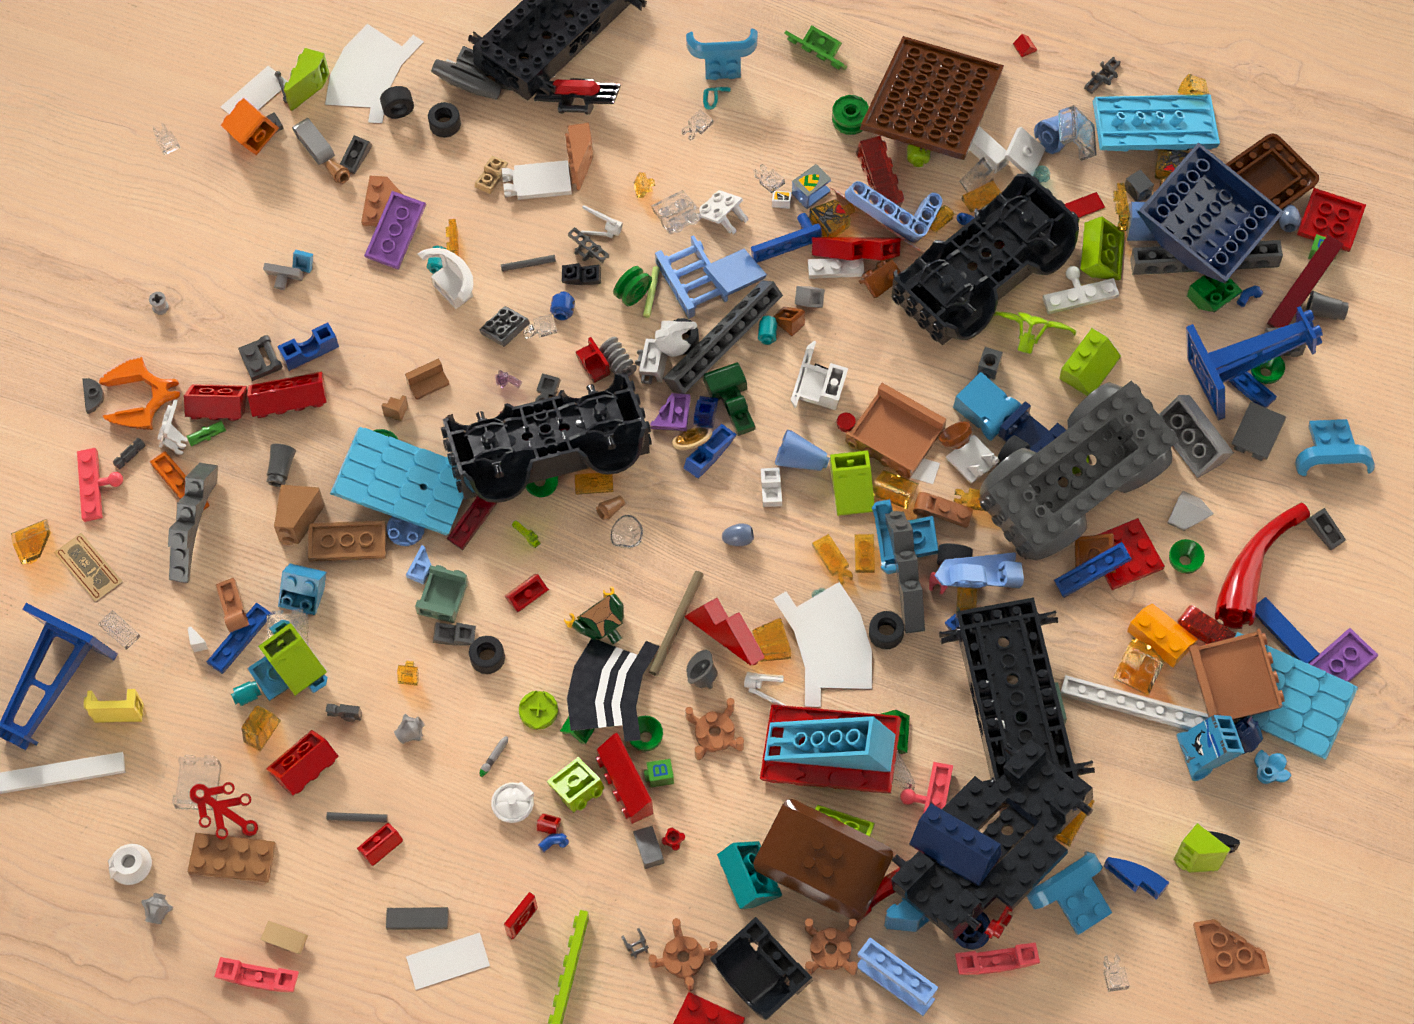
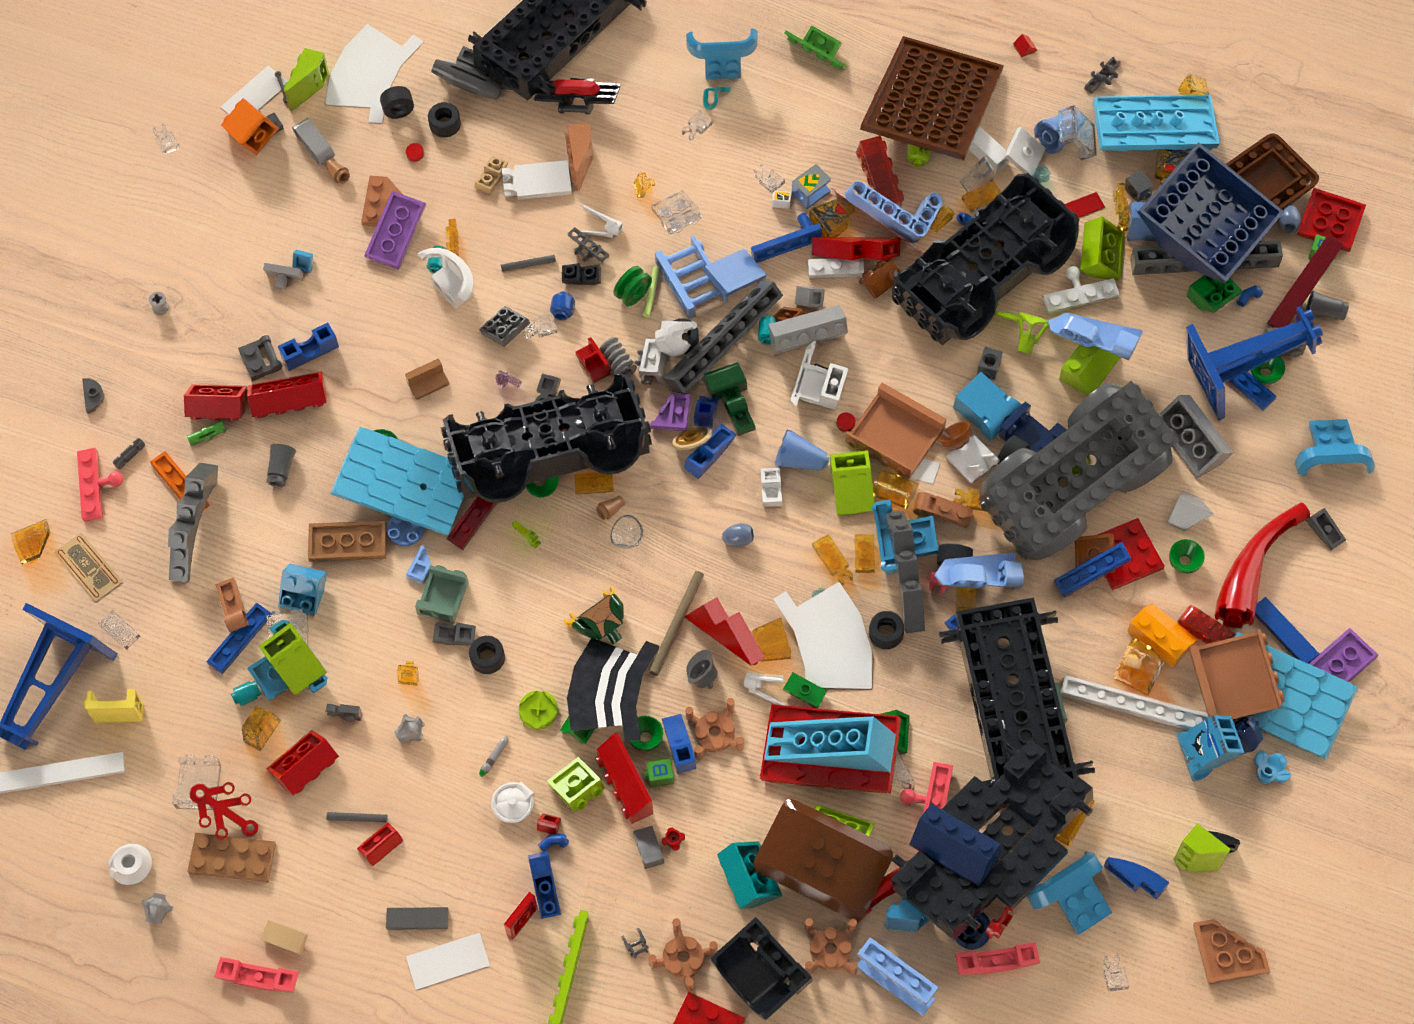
(136, 371): orange piece -> none
(169, 434): white plate -> none
(196, 641): white slope -> none
(295, 511): medium nougat slope -> none
(355, 153): dark grey slope -> none
(395, 408): medium nougat panel -> none
(415, 152): none -> red tile
(526, 592): red slope -> none
(544, 884): none -> blue slope
(679, 743): none -> blue slope
(719, 206): white plate -> none
(804, 329): none -> light grey slope
(804, 690): none -> green plate
(849, 113): green wheel -> none
(1104, 335): none -> light blue panel
(1258, 431): dark grey slope -> none

